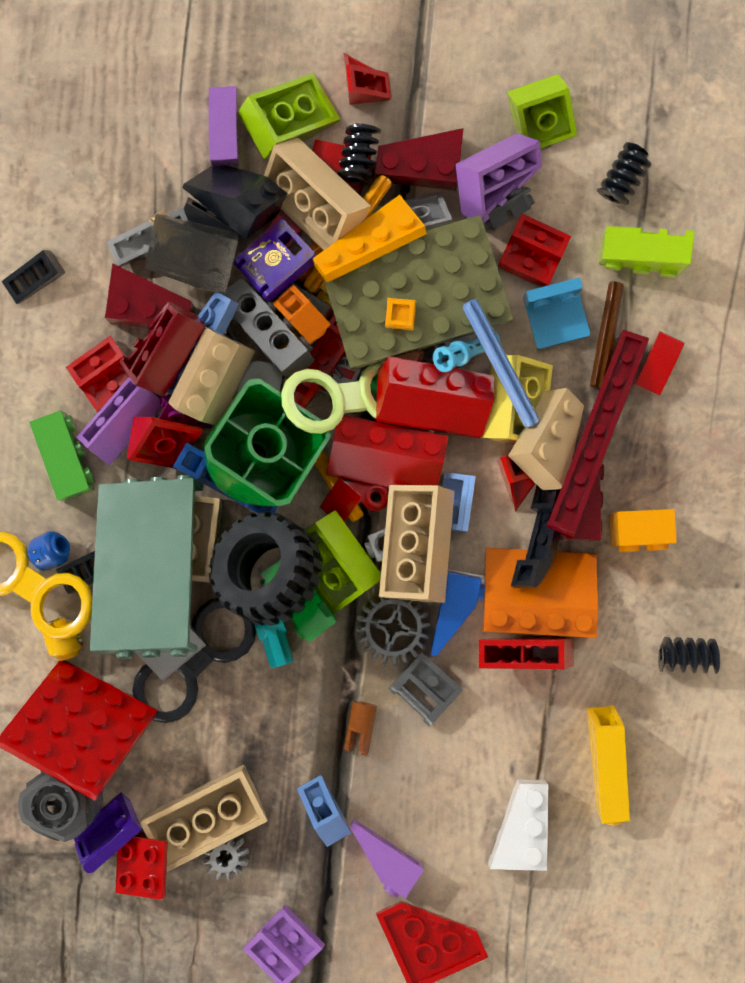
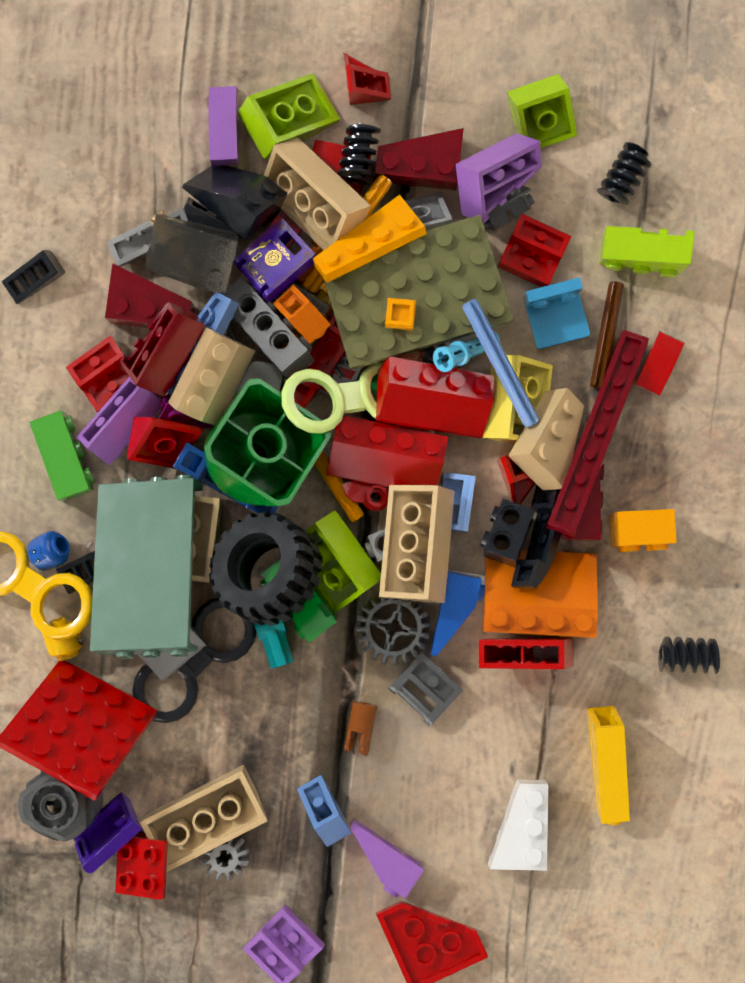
(342, 499): red sticker -> none
(513, 534): none -> black brick

